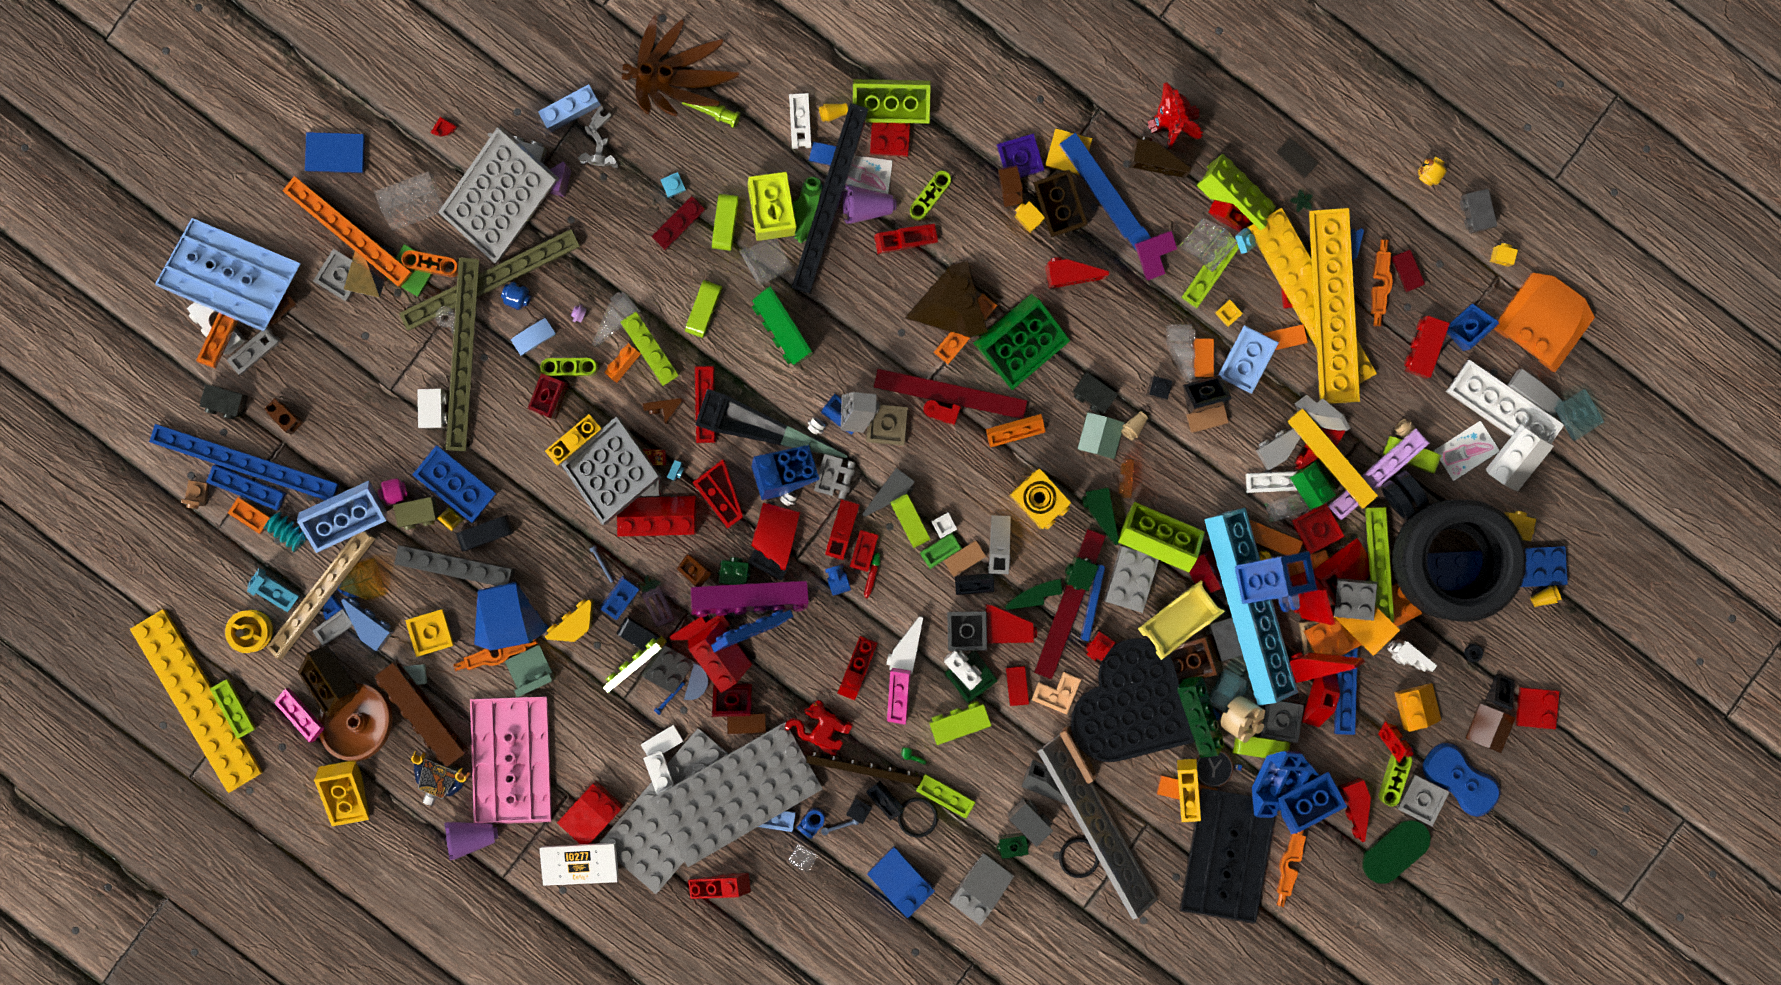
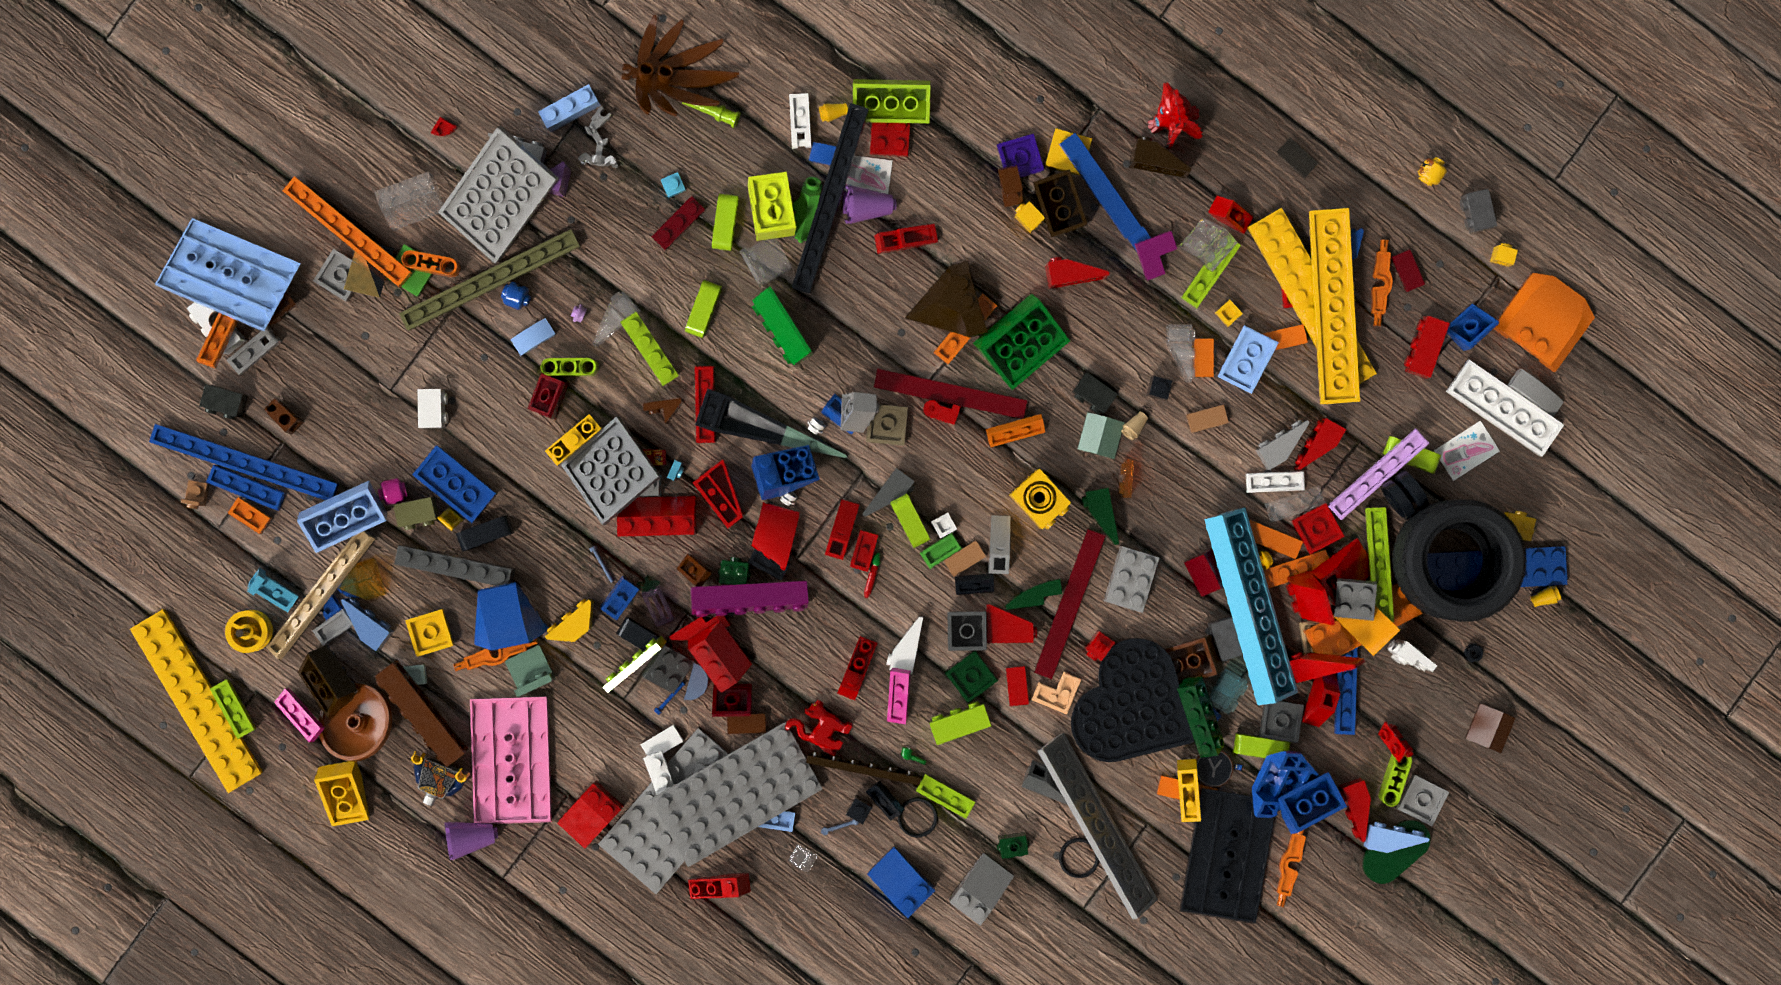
(285, 531): teal piece -> none
(334, 152): blue tile -> none
(445, 323): clear plate -> none
(462, 354): olive plate -> none
(579, 864): white tile -> none
(622, 362): orange plate -> none
(750, 630): blue plate -> none
(808, 827): blue piece -> none
(829, 473): light grey plate -> none
(838, 580): blue piece -> none
(928, 189): lime beam -> none
(958, 664): white plate -> none
(1030, 822): dark grey brick -> none
(1078, 755): medium nougat tile -> none
(1080, 573): dark green head -> none
(1092, 604): blue tile -> none
(1161, 537): lime brick -> none
(1180, 619): light yellow piece -> none
(1206, 394): black slope -> none
(1230, 185): lime piece -> none
(1243, 719): tan brick -> none
(1245, 240): medium azure plate -> none
(1271, 580): blue piece -> none
(1302, 201): clear green plant -> none
(1314, 484): green slope -> none
(1323, 414): light grey slope -> none
(1332, 458): yellow tile -> none
(1387, 839): none -> light blue slope
(1404, 428): tan cone -> none
(1418, 707): light orange slope -> none
(1473, 789): blue plate -> none
(1502, 691): black slope -> none
(1519, 458): white slope -> none
(1537, 708): red plate -> none
(1579, 414): clear light blue tile -> none

